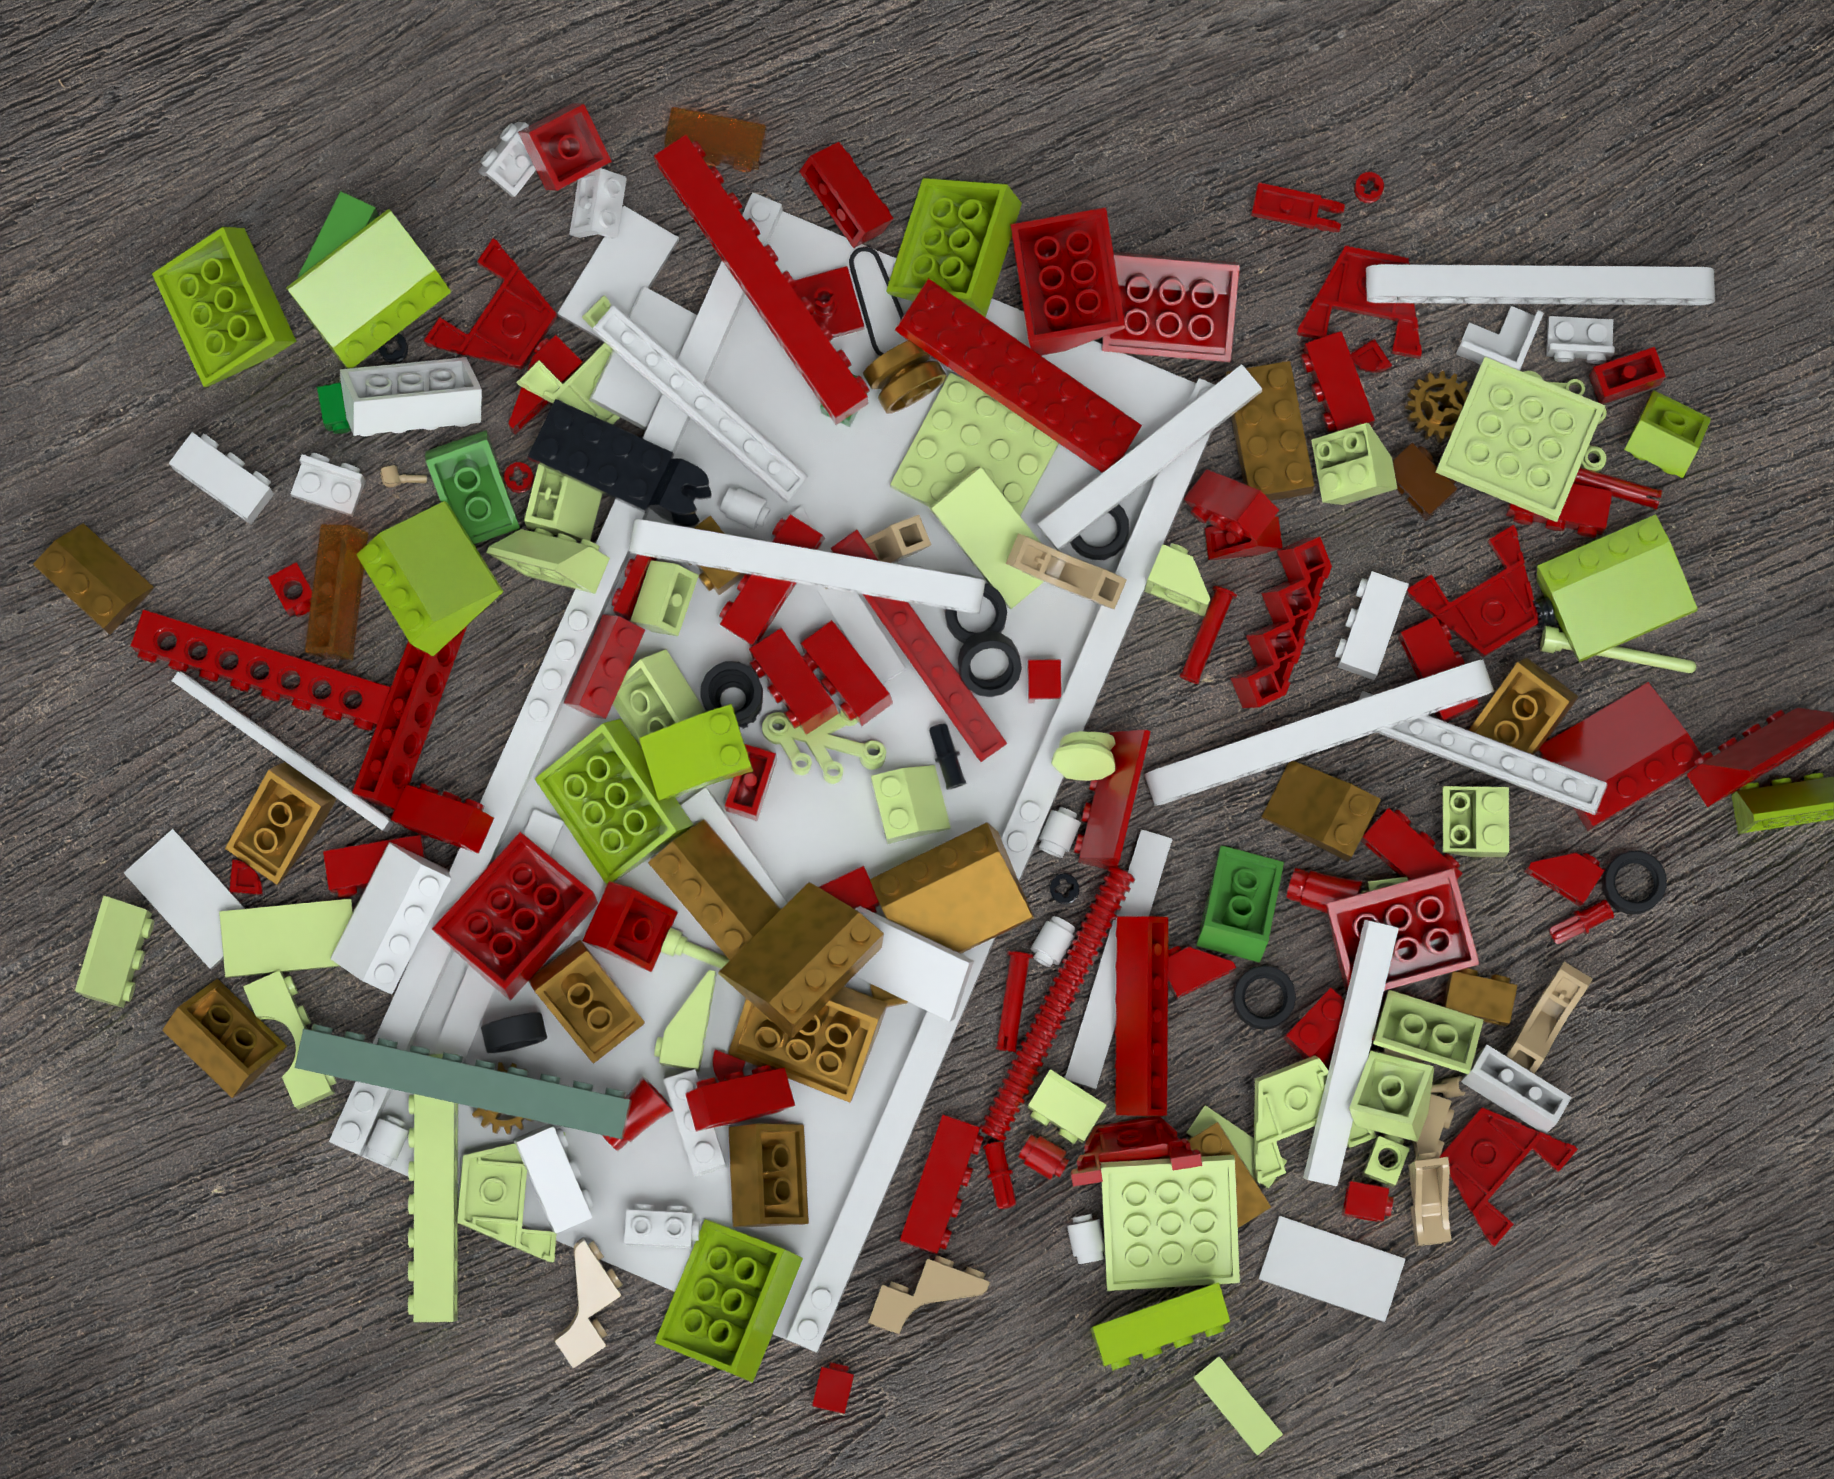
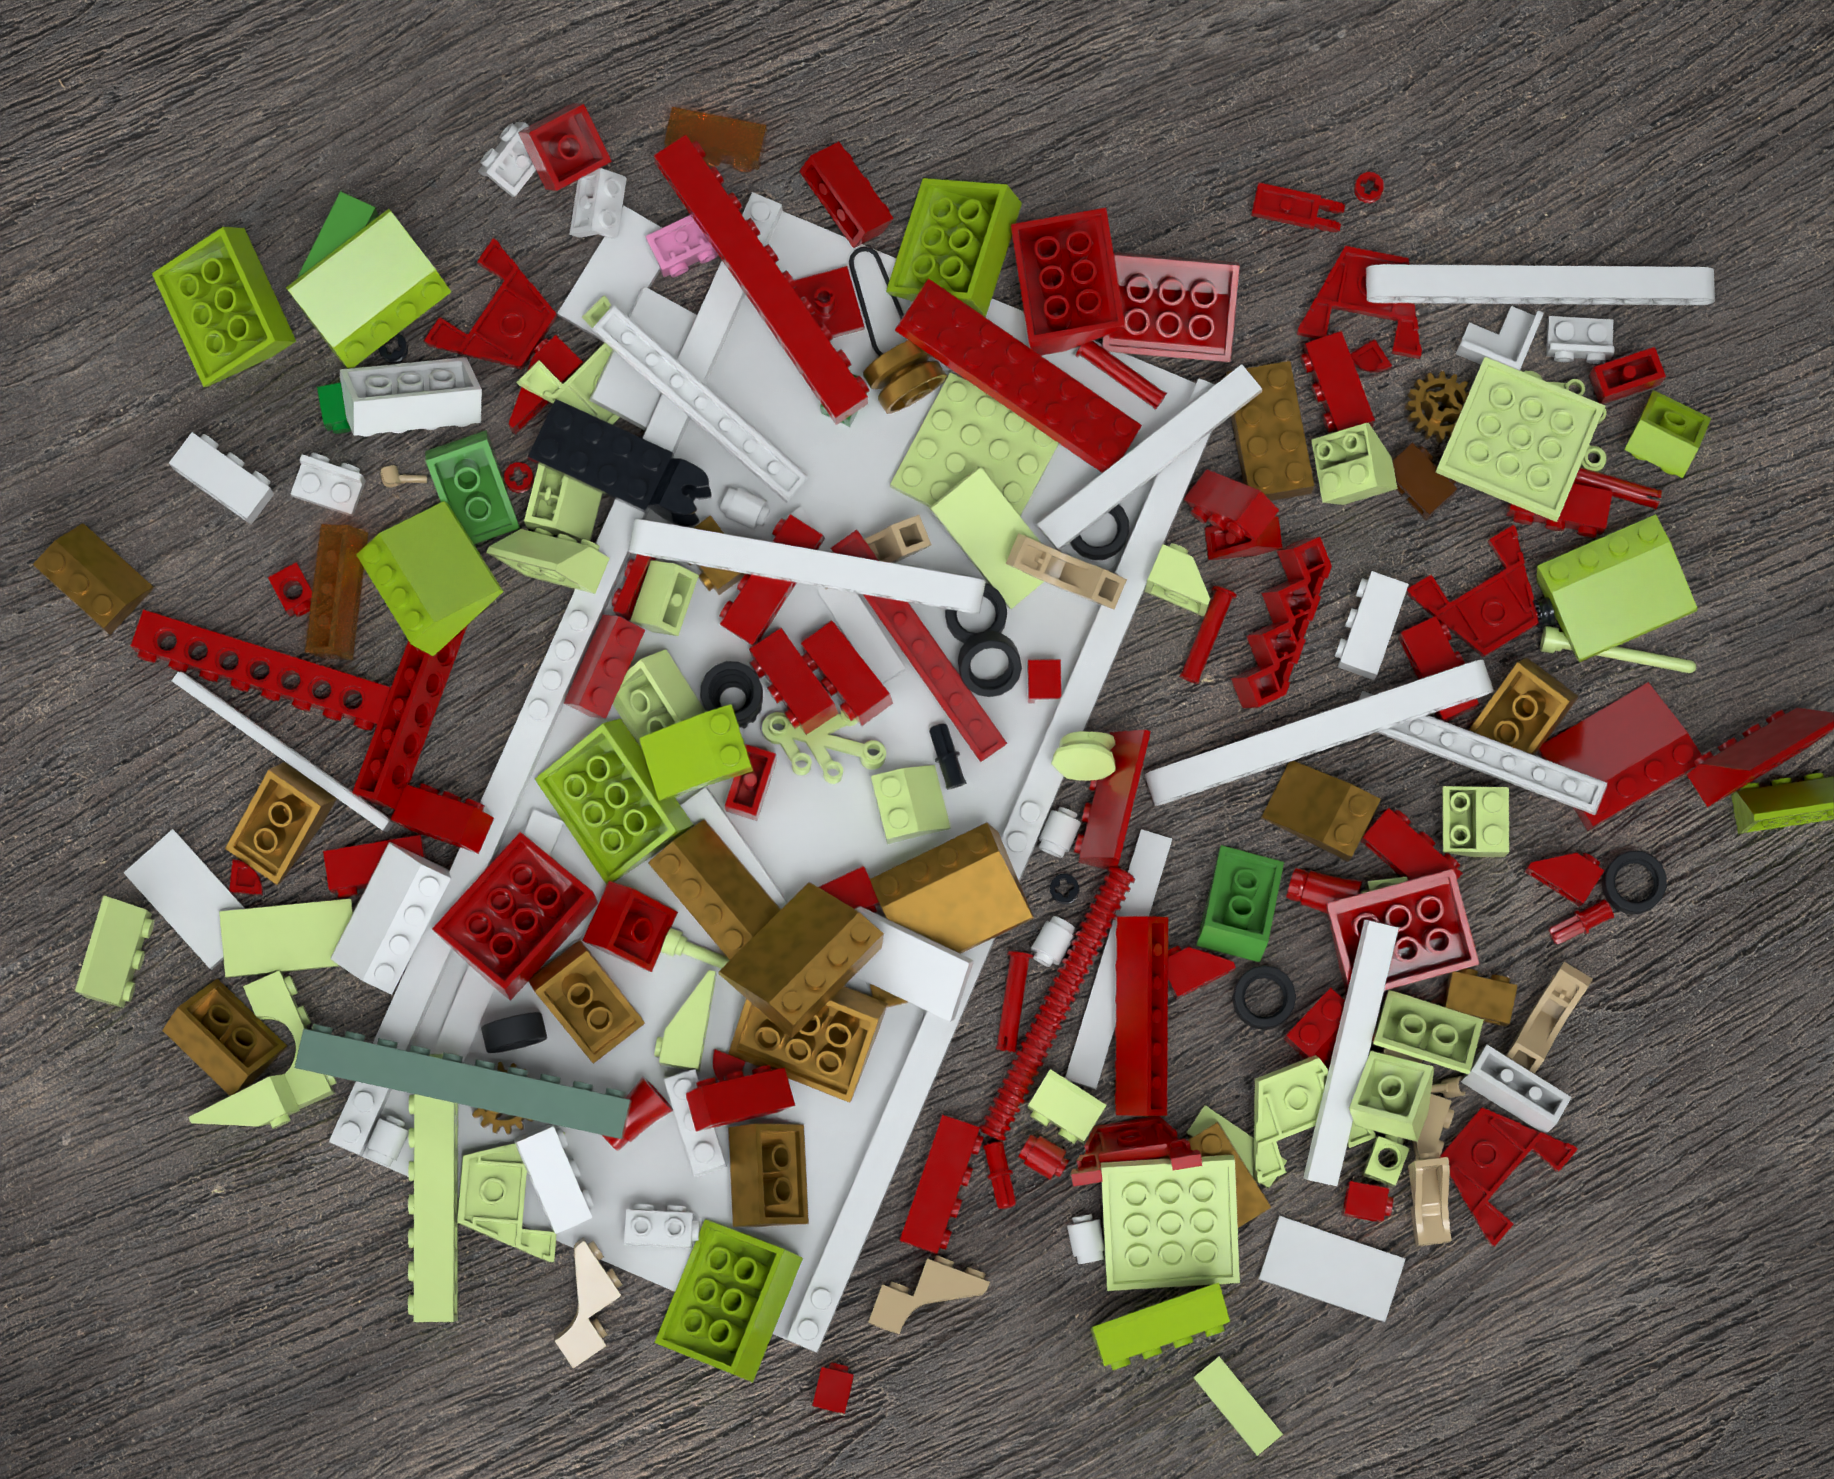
(257, 1105): none -> yellowish green slope
(680, 246): none -> bright pink bracket
(1122, 373): none -> red pin

